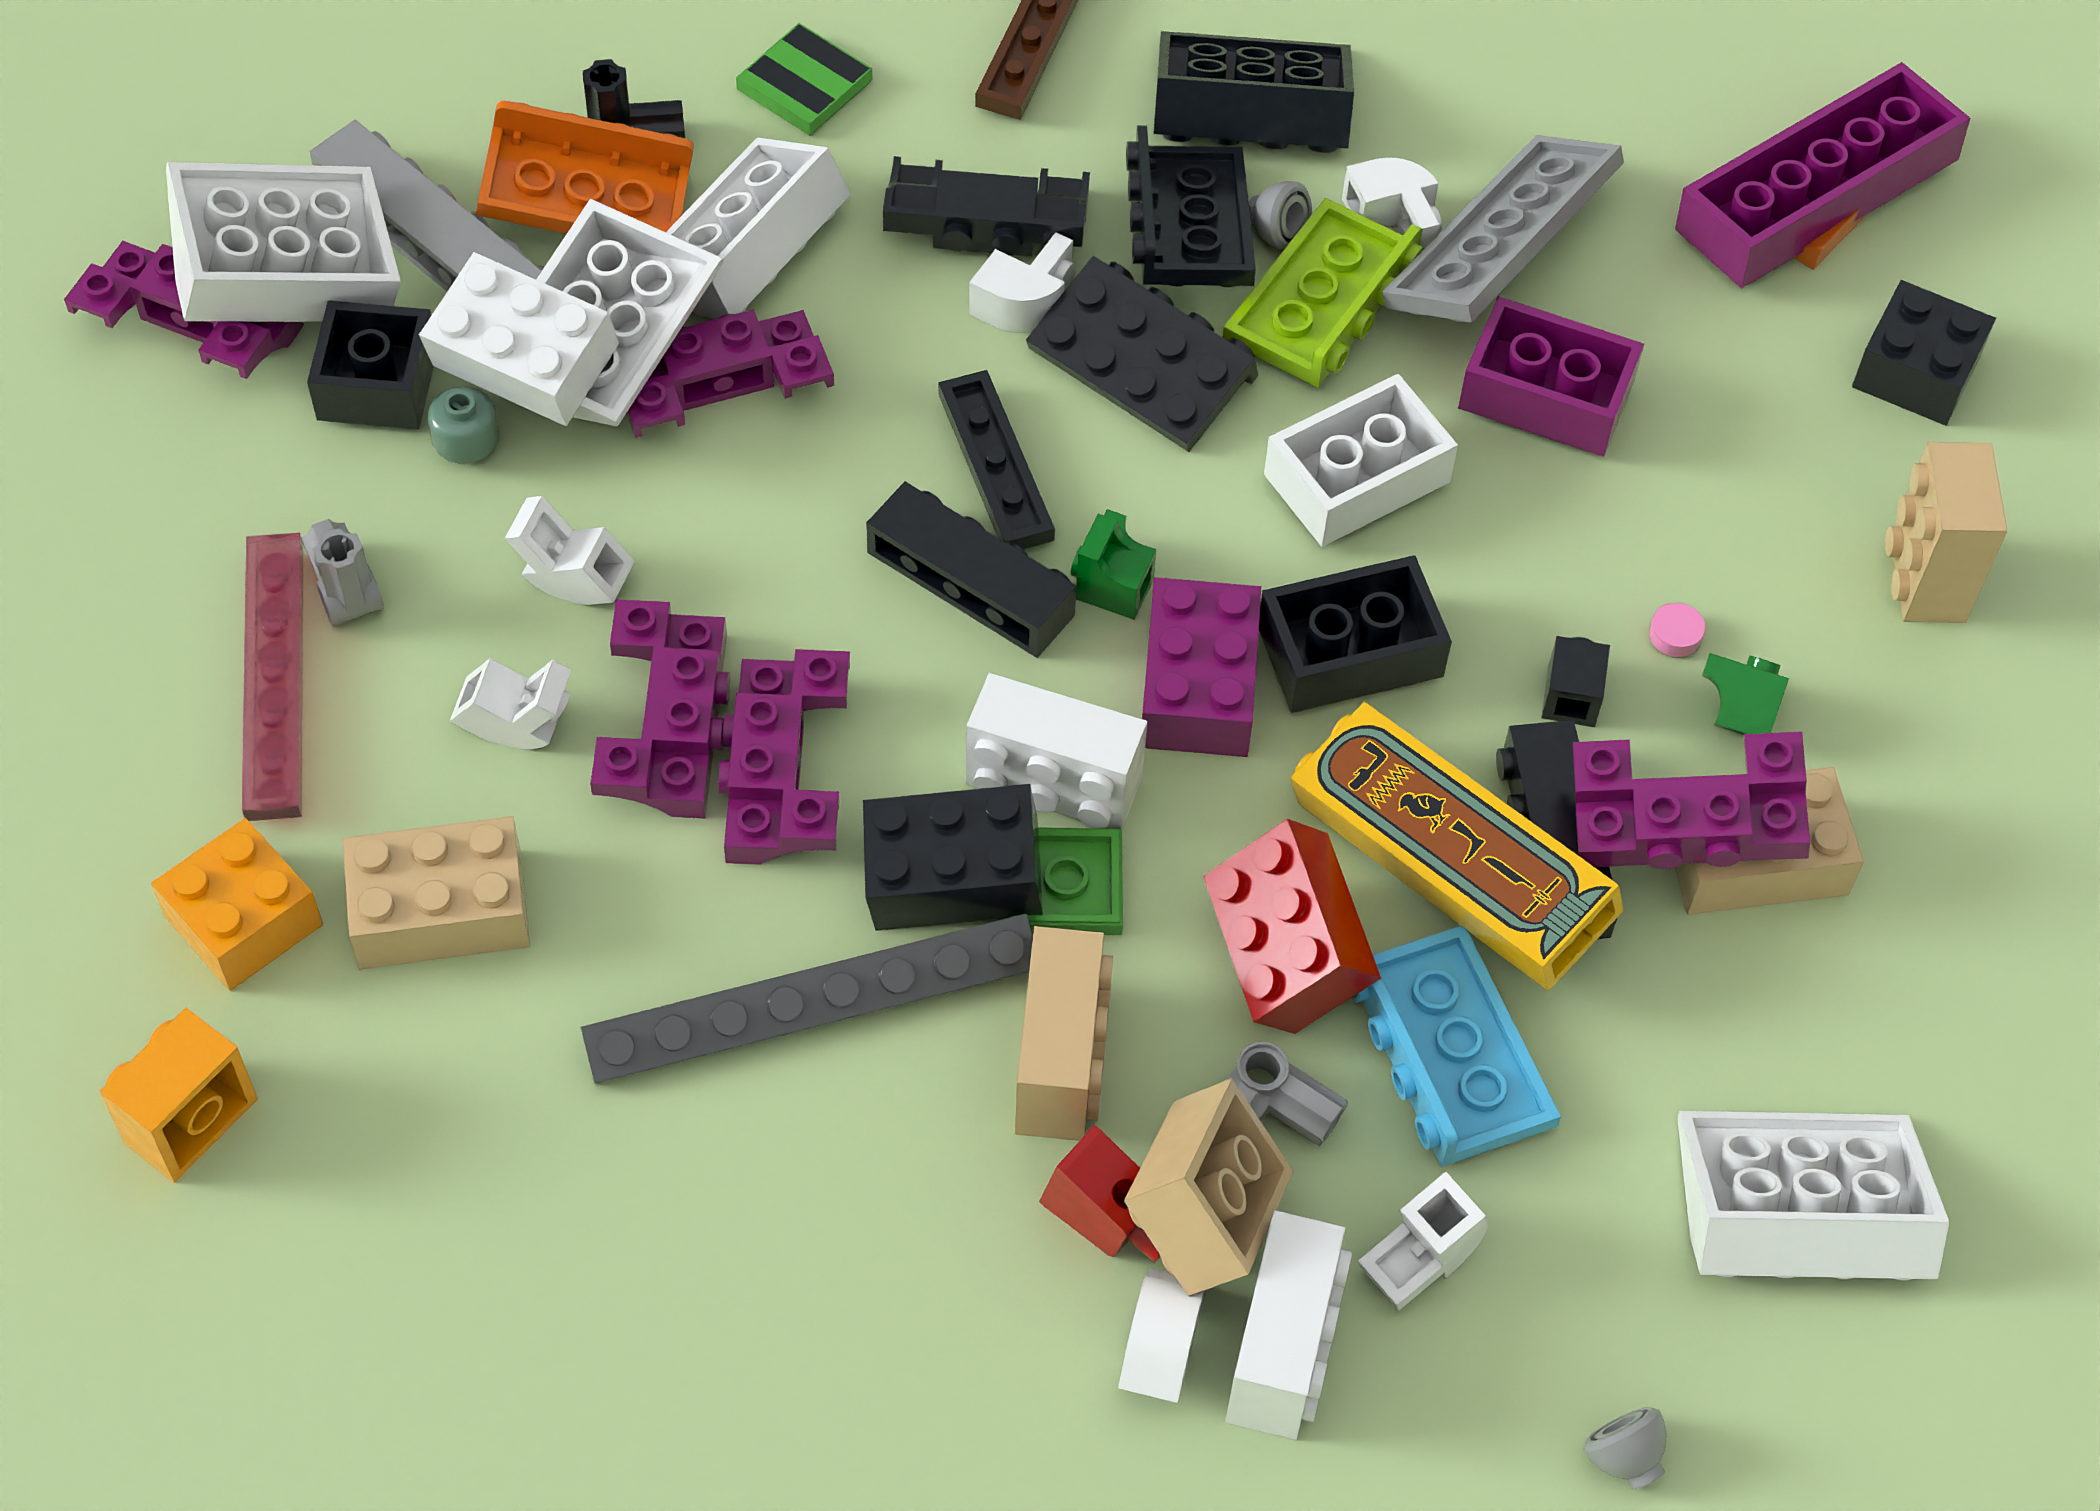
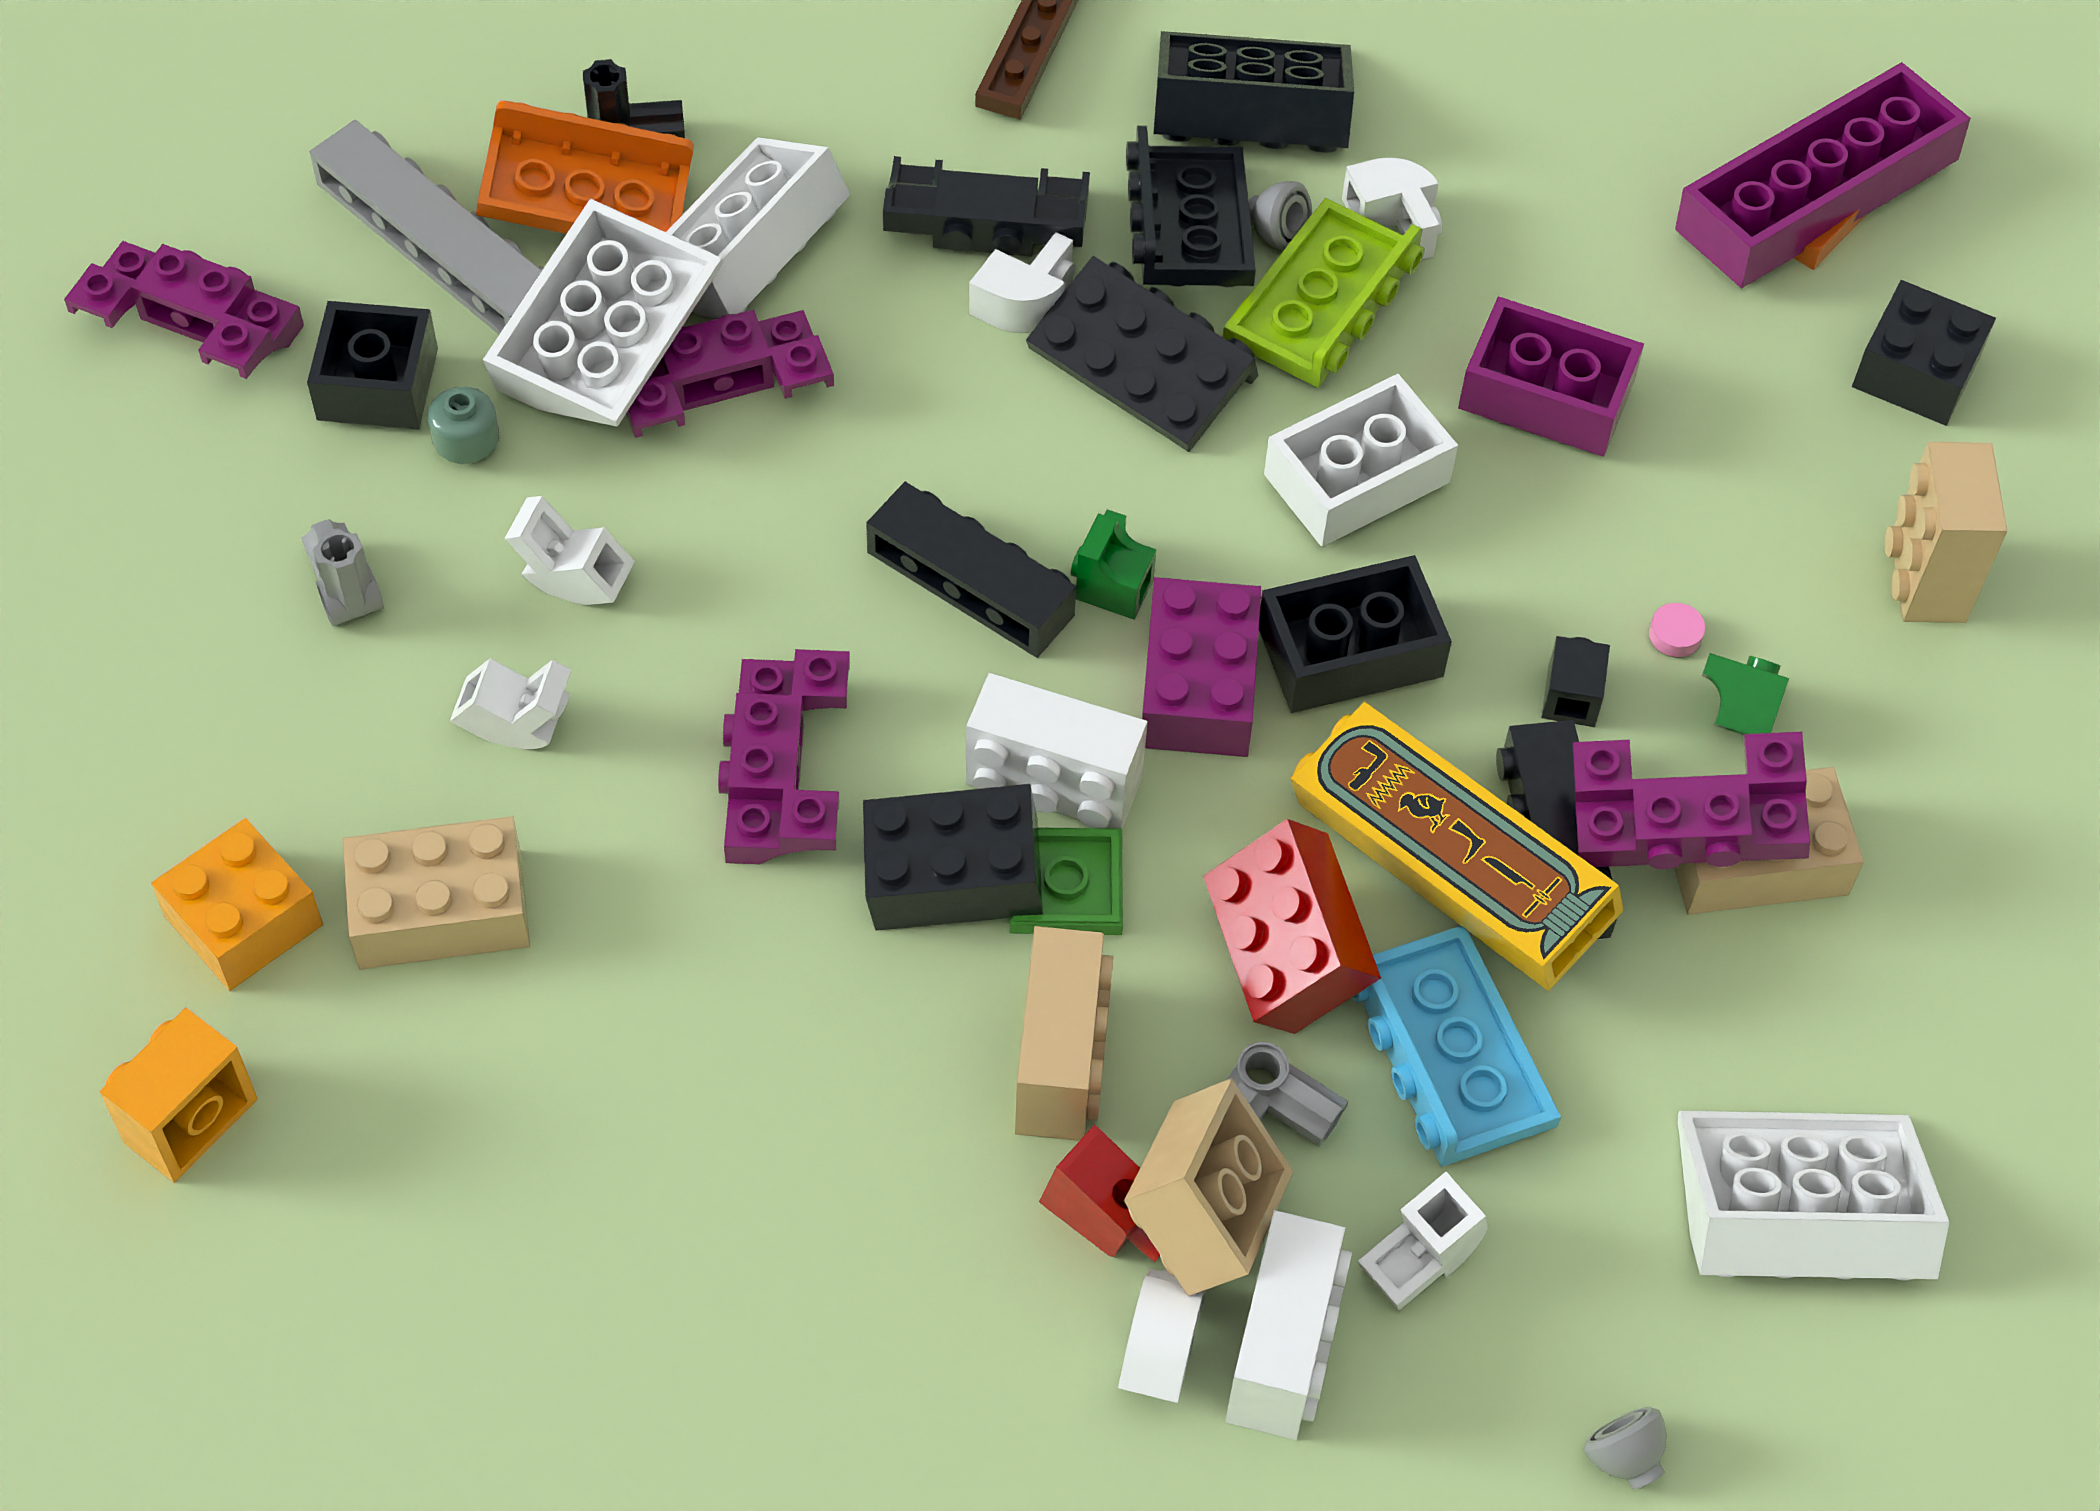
(273, 677): clear pink plate -> none
(277, 241): white slope -> none
(519, 338): white brick -> none
(680, 722): magenta bracket -> none
(804, 79): tile -> none
(807, 998): dark grey plate -> none
(996, 460): black plate -> none
(1503, 228): light grey plate -> none

